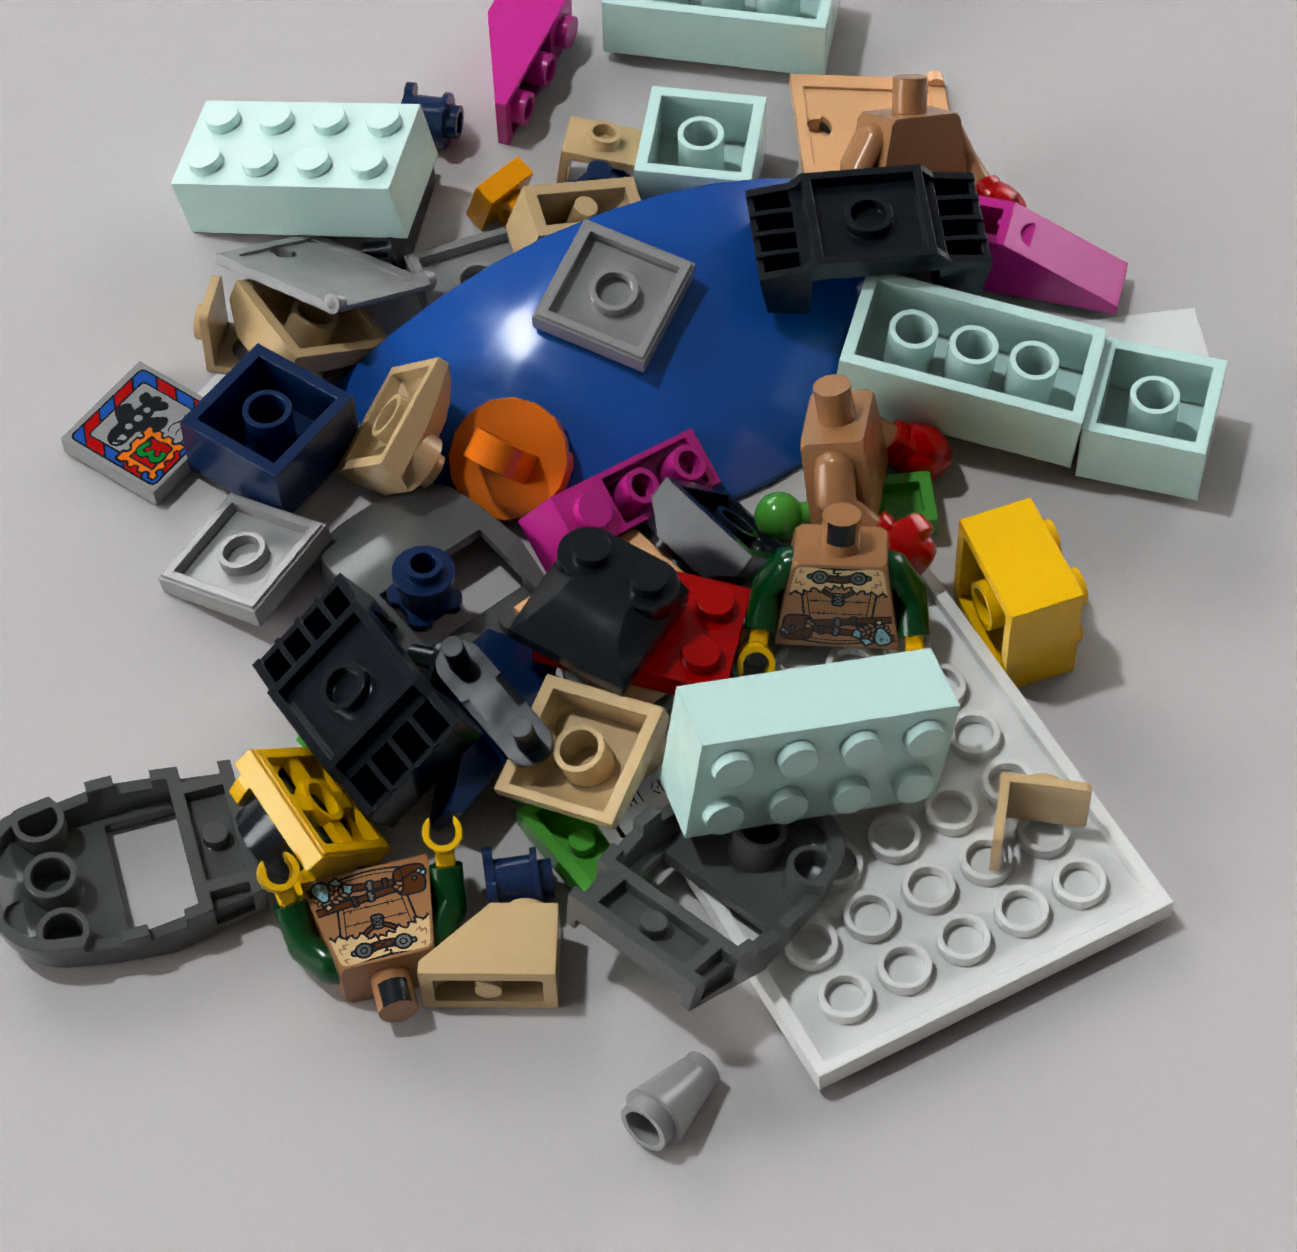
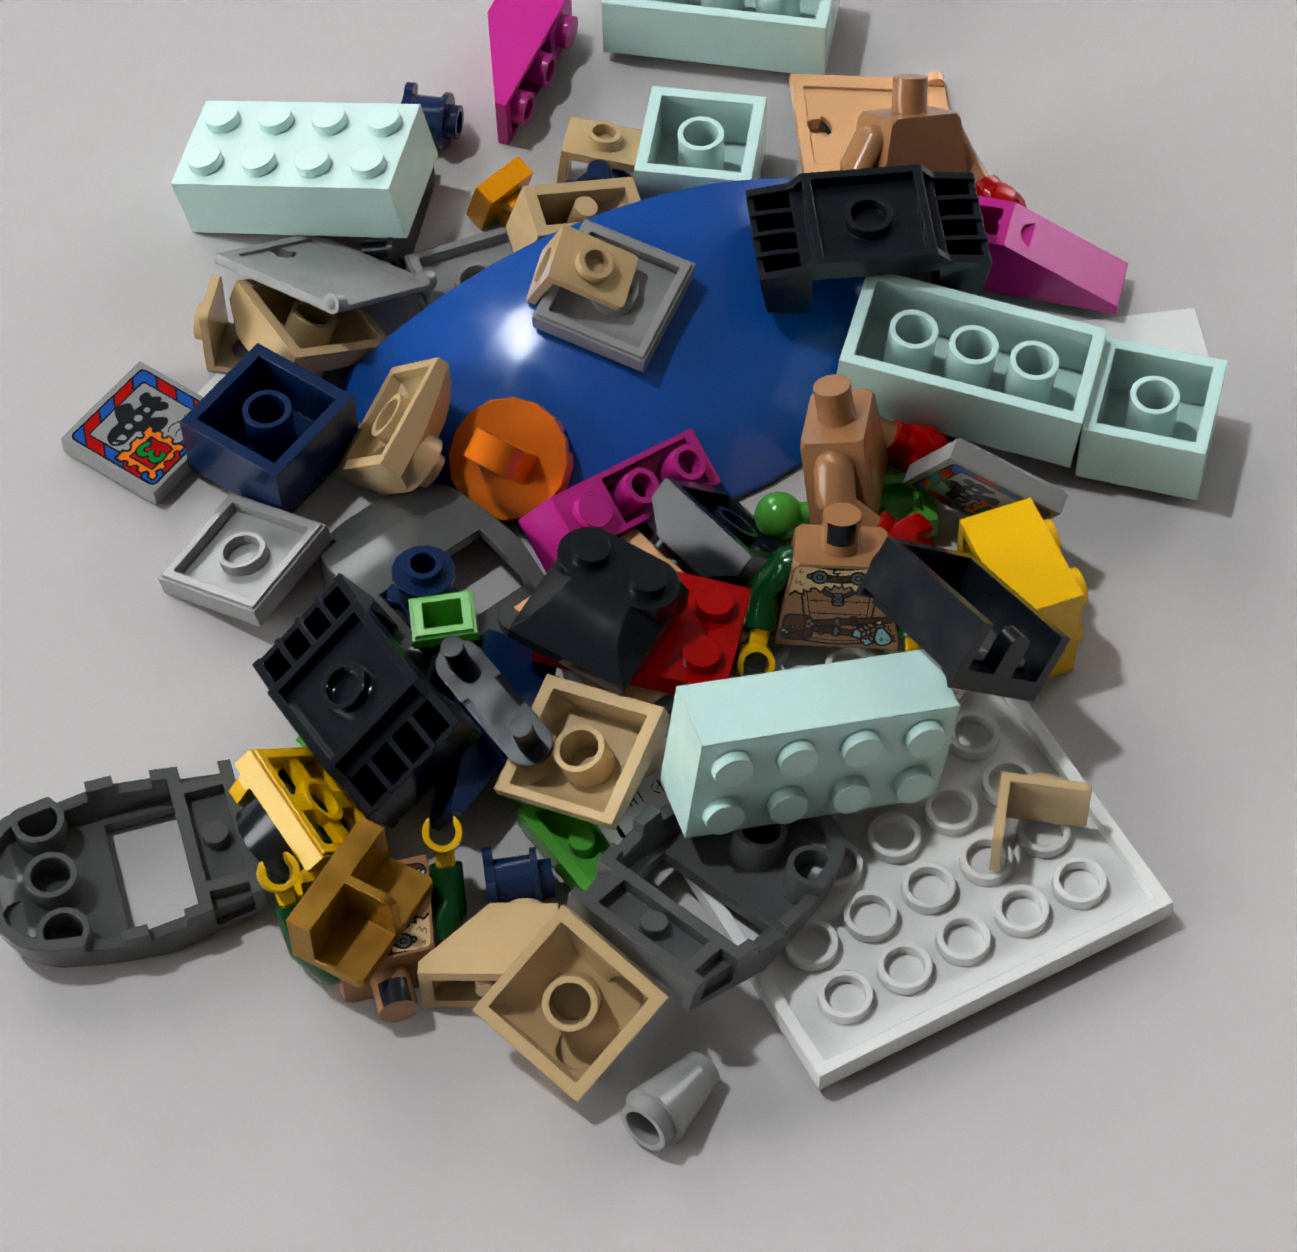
(357, 907): none -> pearl gold panel
(442, 616): none -> bright green slope
(571, 1002): none -> tan slope
(584, 267): none -> tan bracket
(964, 618): none -> black window
(978, 481): none -> light grey tile

